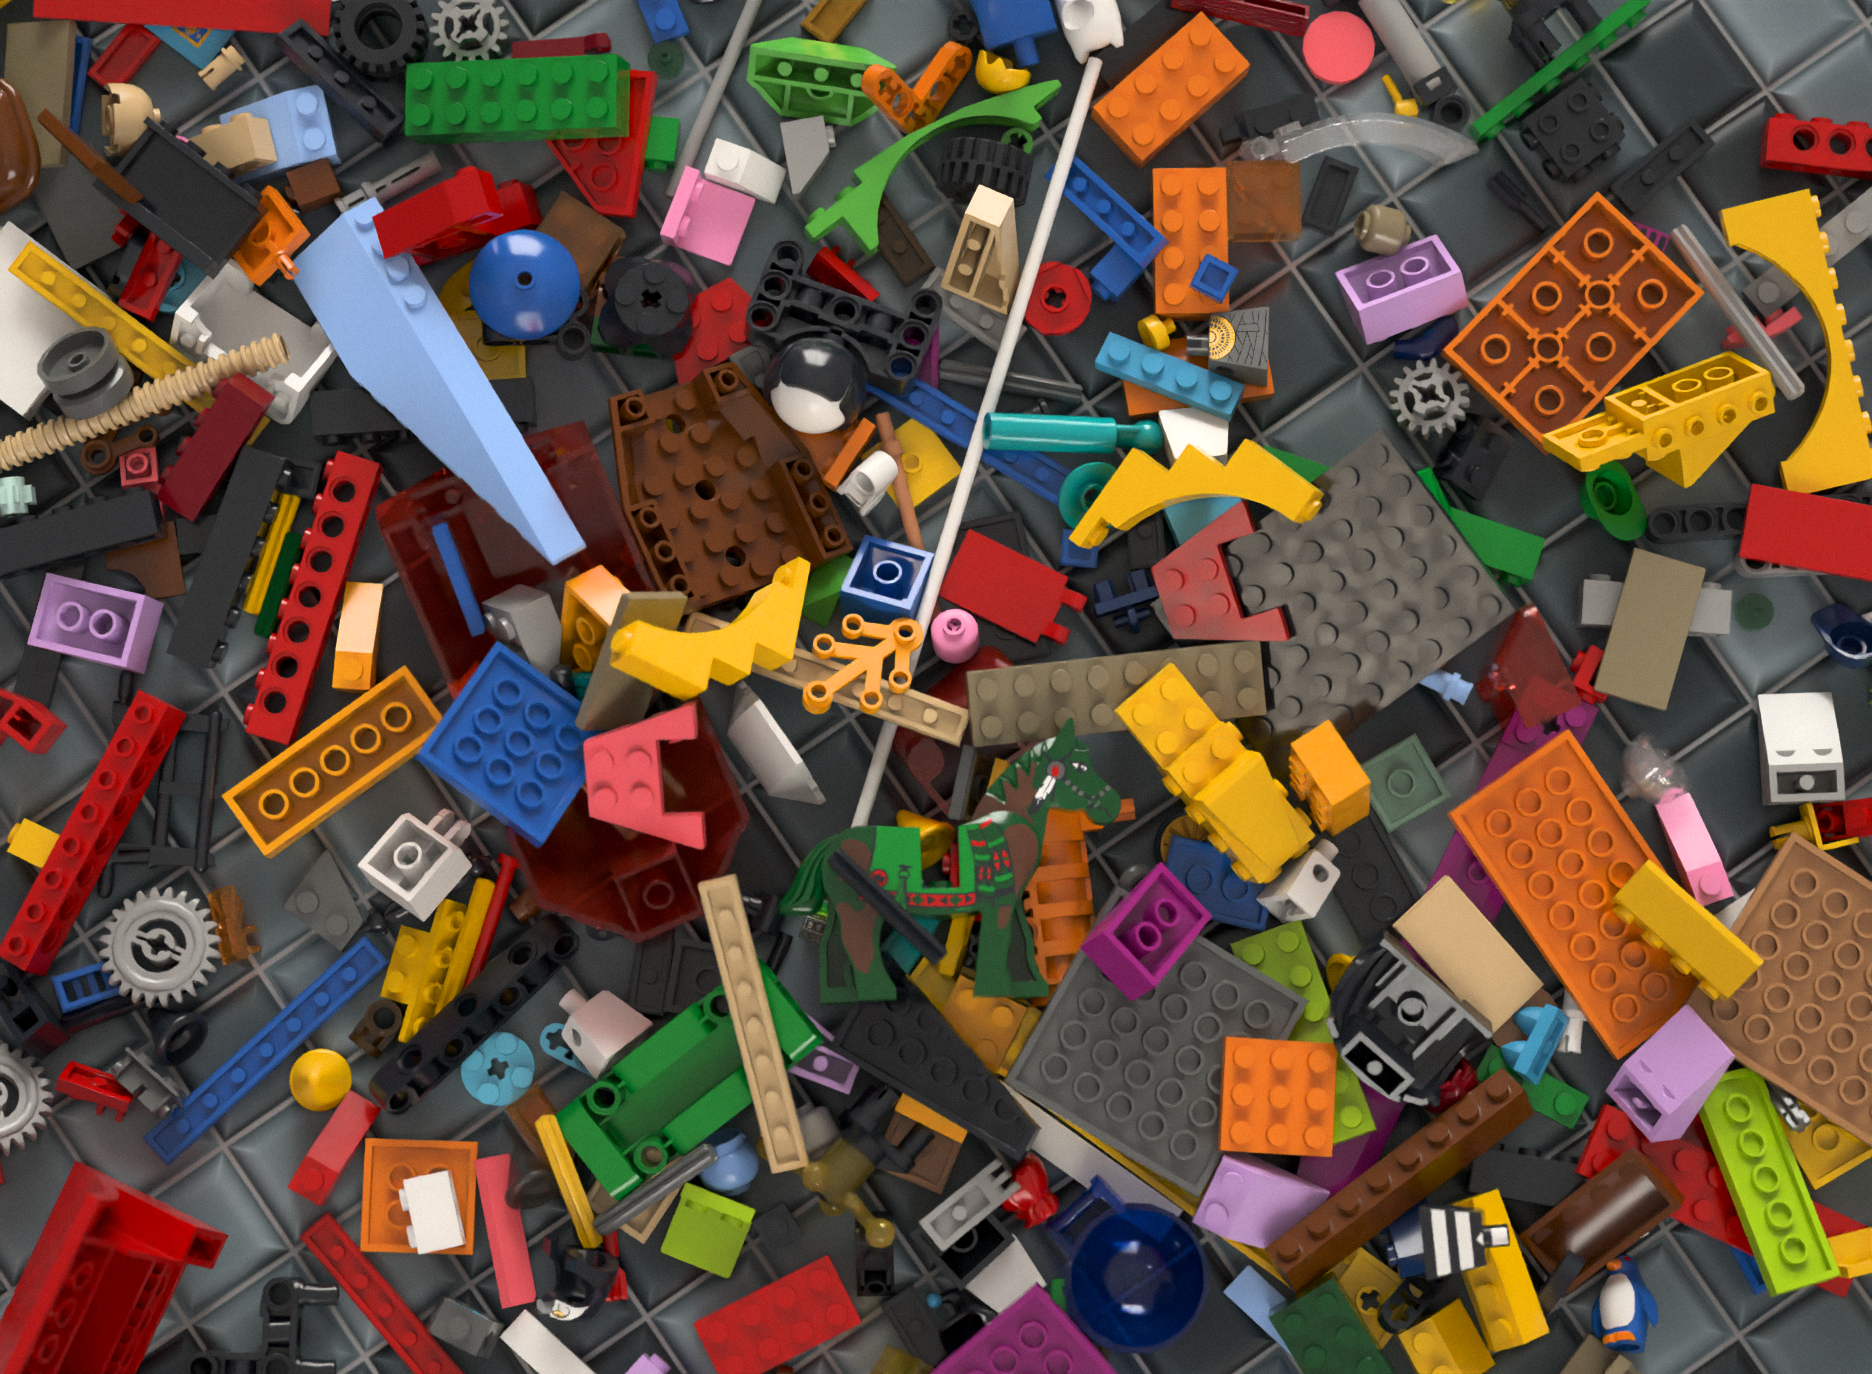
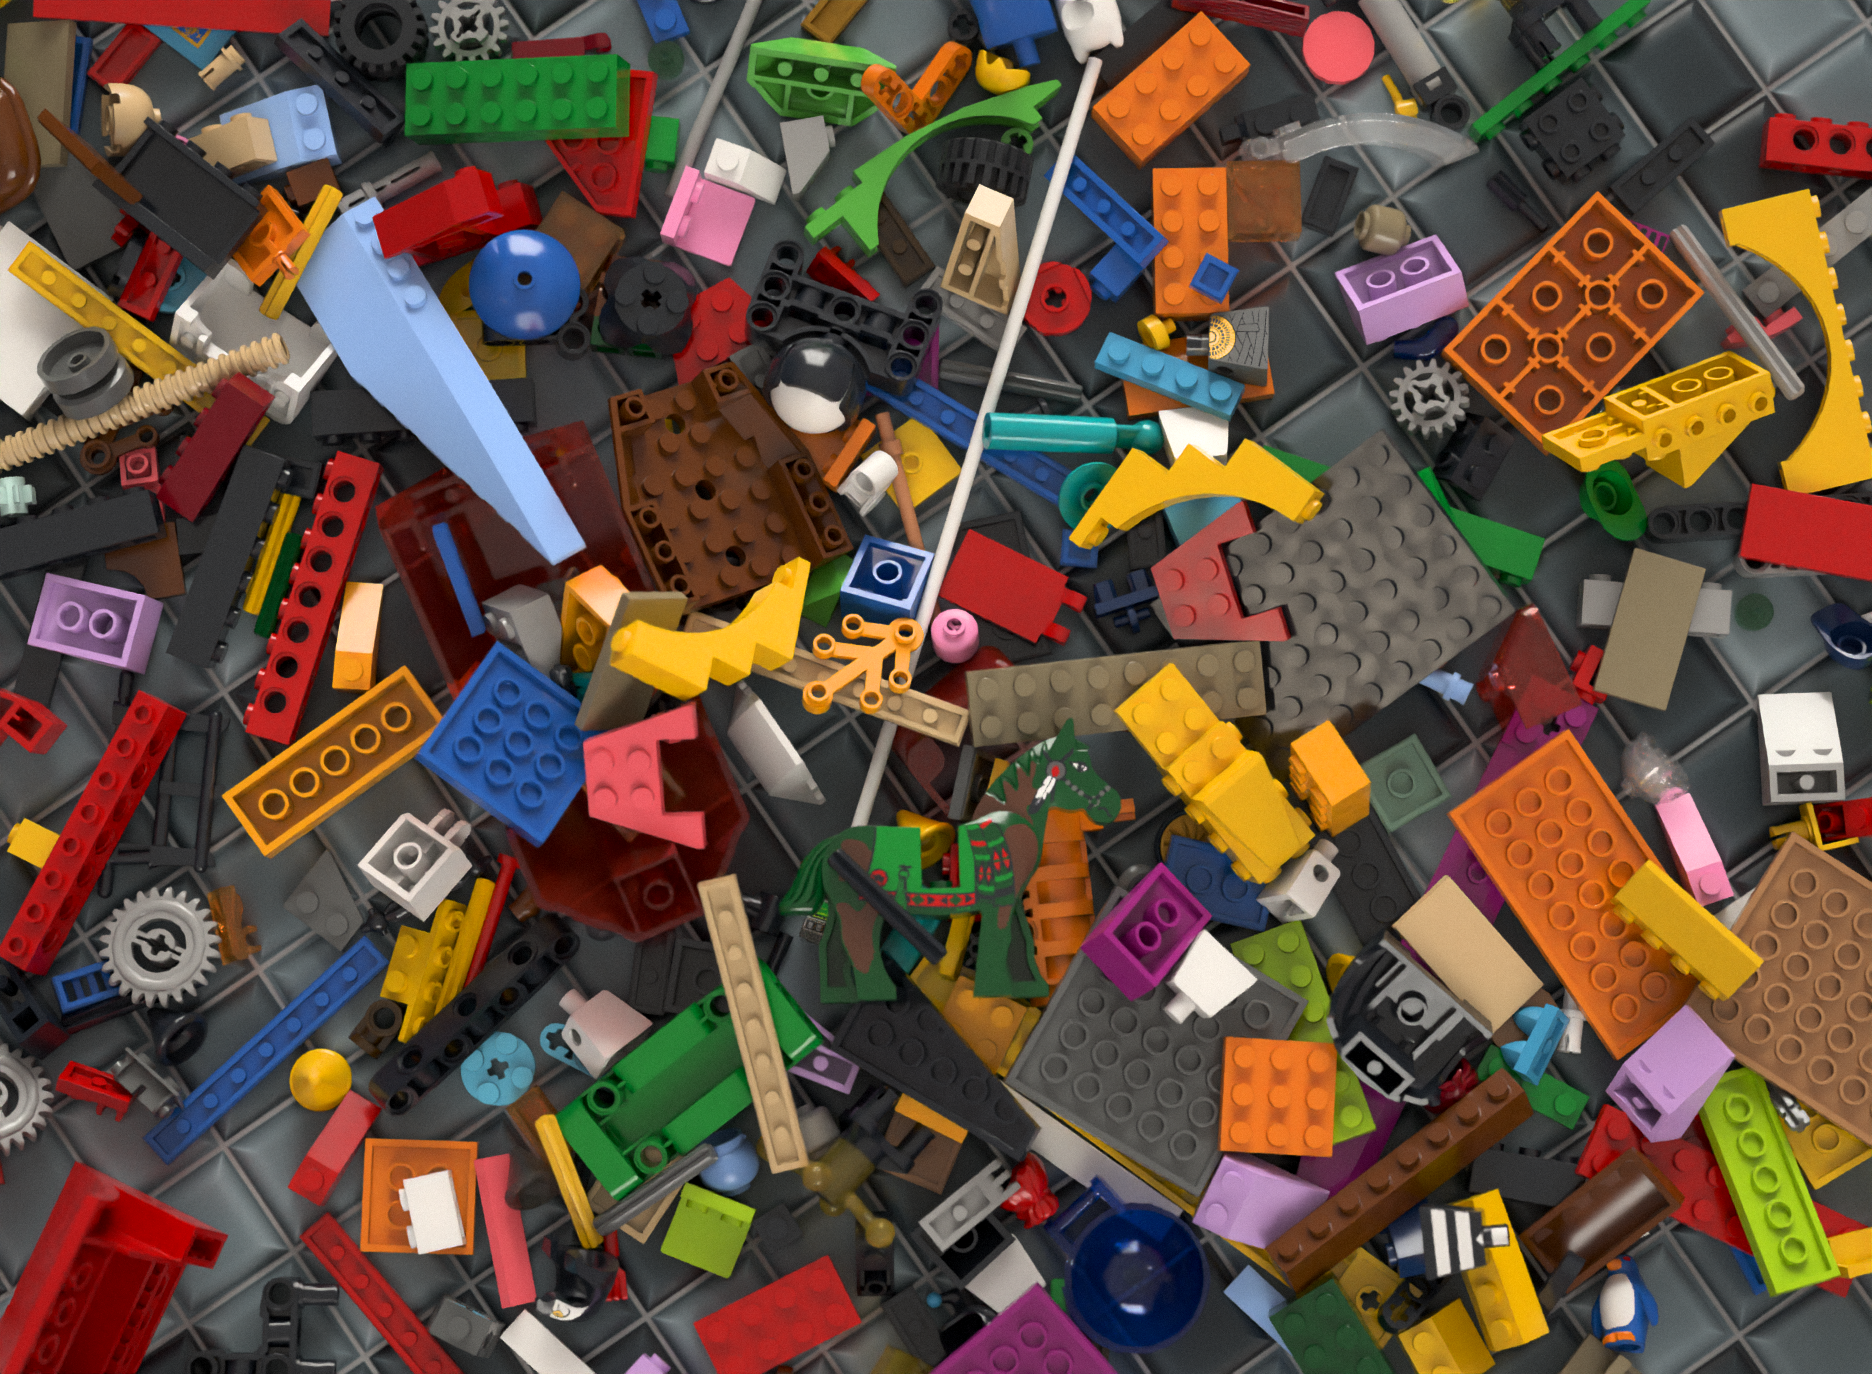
(315, 224): none -> yellow axle
(1205, 979): none -> white torso

